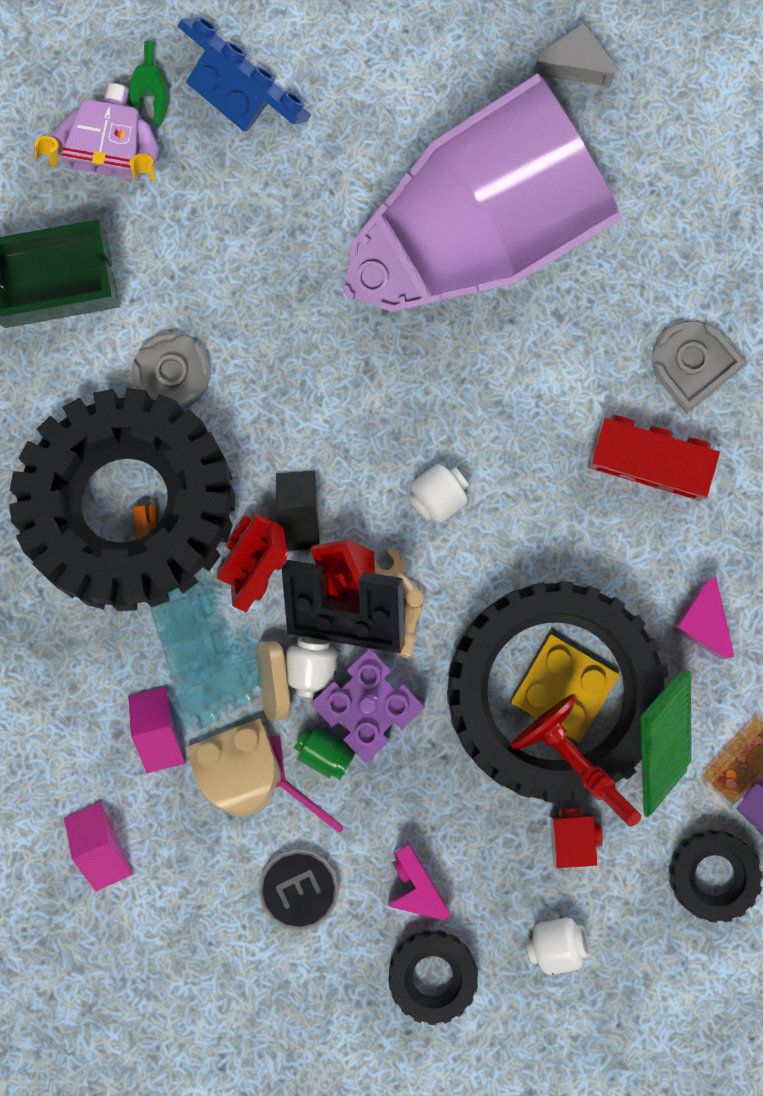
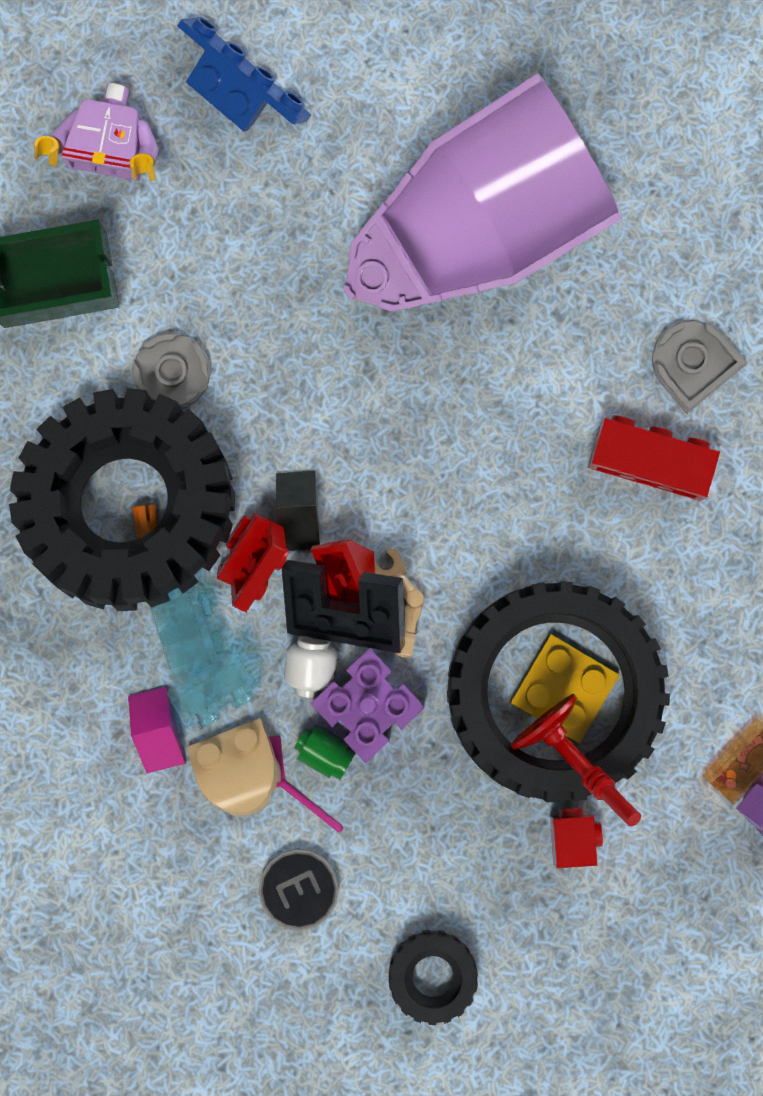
(96, 847): dark pink slope -> none
(149, 81): green hand -> none
(273, 680): tan tile -> none
(422, 896): dark pink slope -> none
(439, 493): white head -> none
(558, 946): white head -> none
(577, 59): light grey slope -> none
(666, 741): green window -> none
(705, 621): dark pink slope -> none
(737, 898): black tyre -> none

